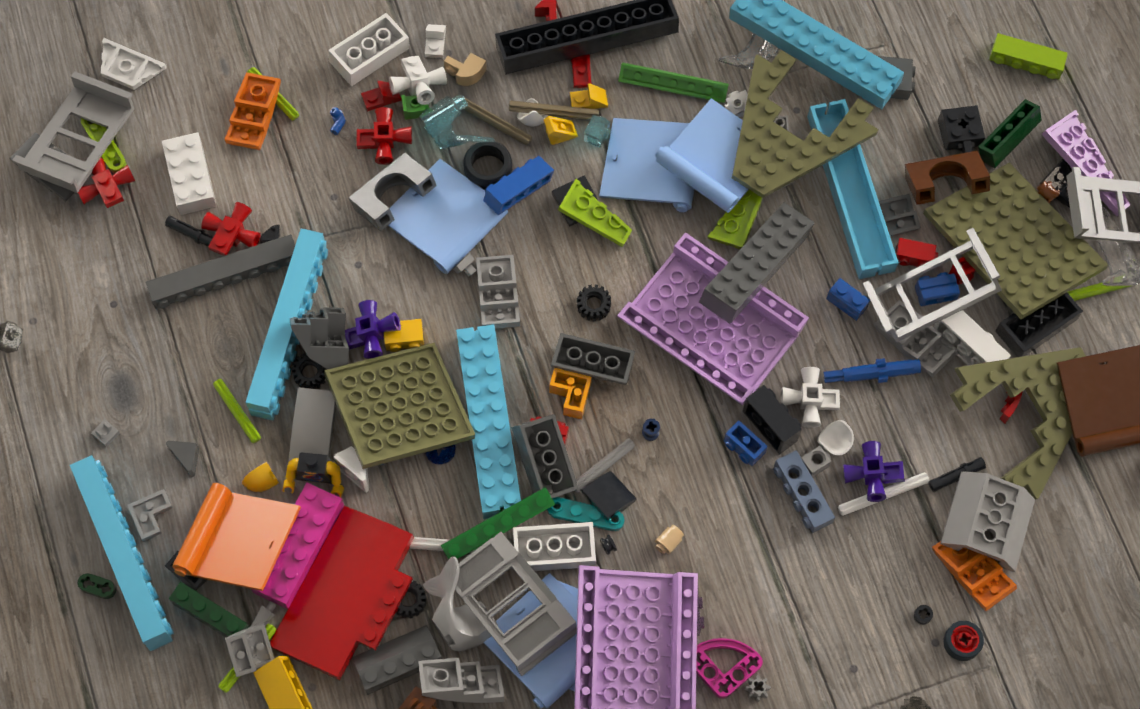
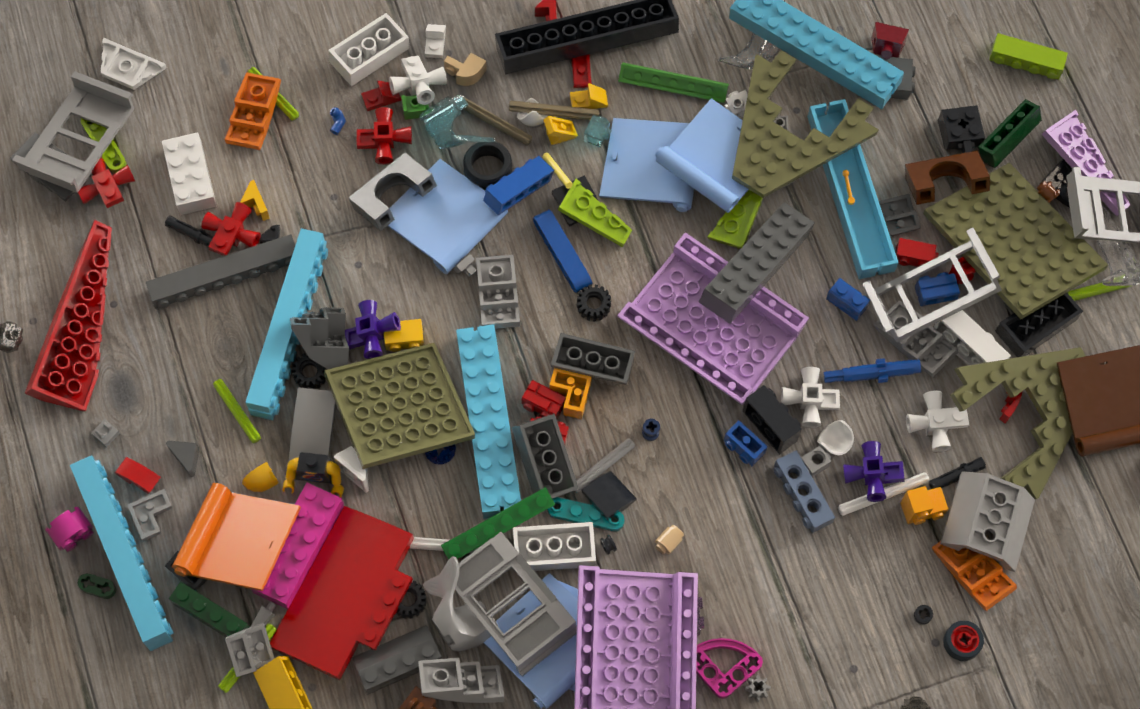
(69, 529): none -> dark pink brick
(70, 352): none -> red wedge
(137, 474): none -> red slope
(253, 199): none -> yellow slope
(542, 400): none -> red brick
(557, 170): none -> light yellow bar
(562, 250): none -> blue beam
(851, 200): none -> light orange hinge
(888, 40): none -> dark red torso
(923, 505): none -> light orange brick
(937, 421): none -> white brick

